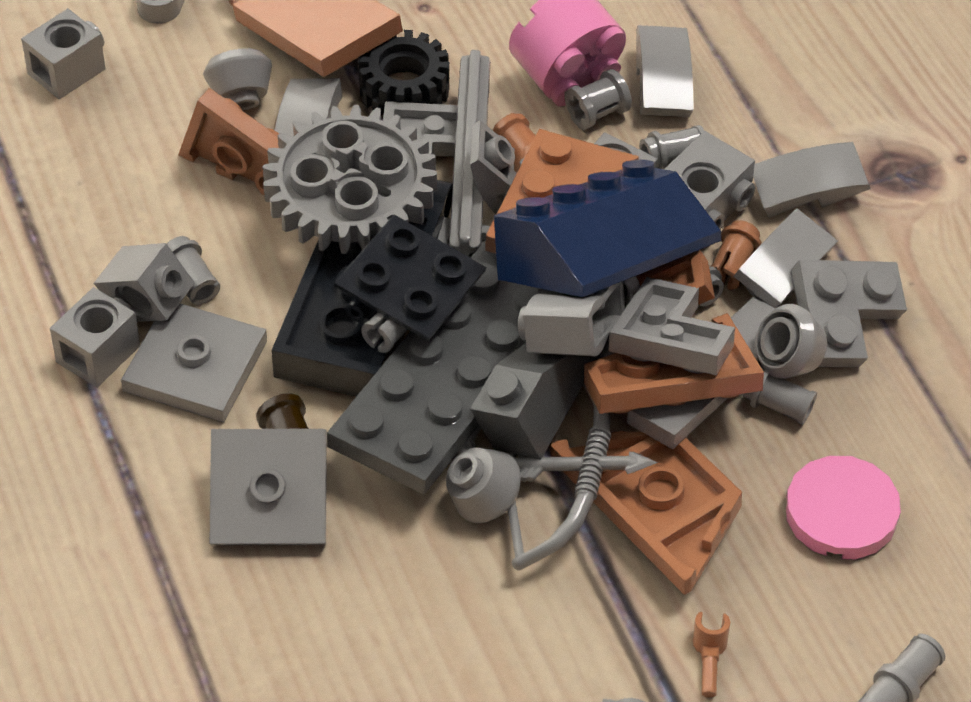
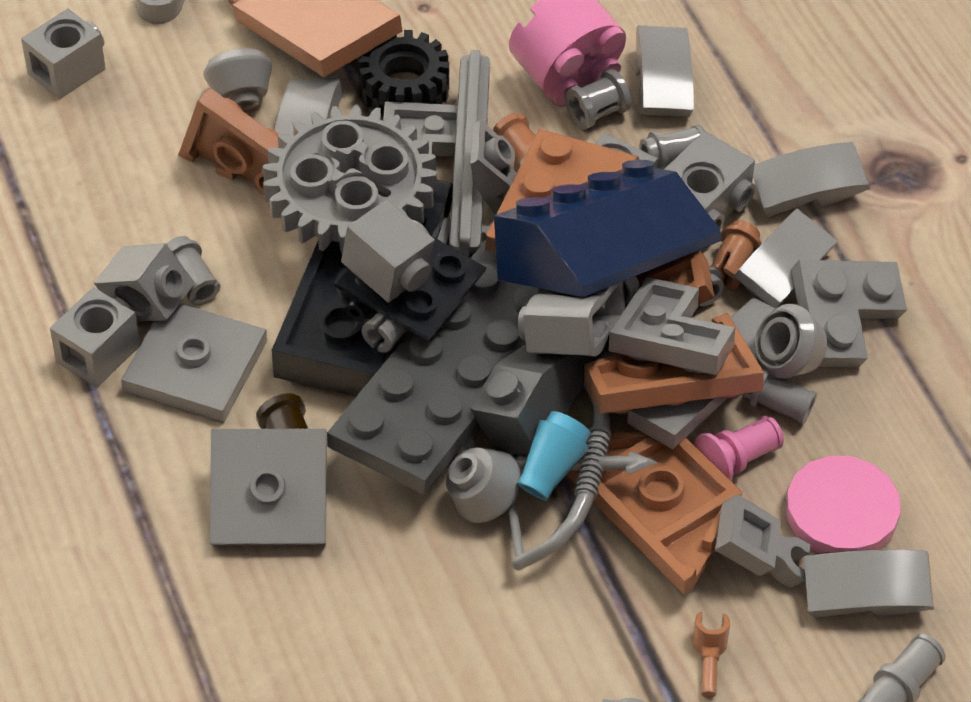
(388, 251): none -> light grey brick
(553, 453): none -> medium azure cone
(733, 450): none -> bright pink pin
(754, 542): none -> light grey plate
(868, 581): none -> light grey slope

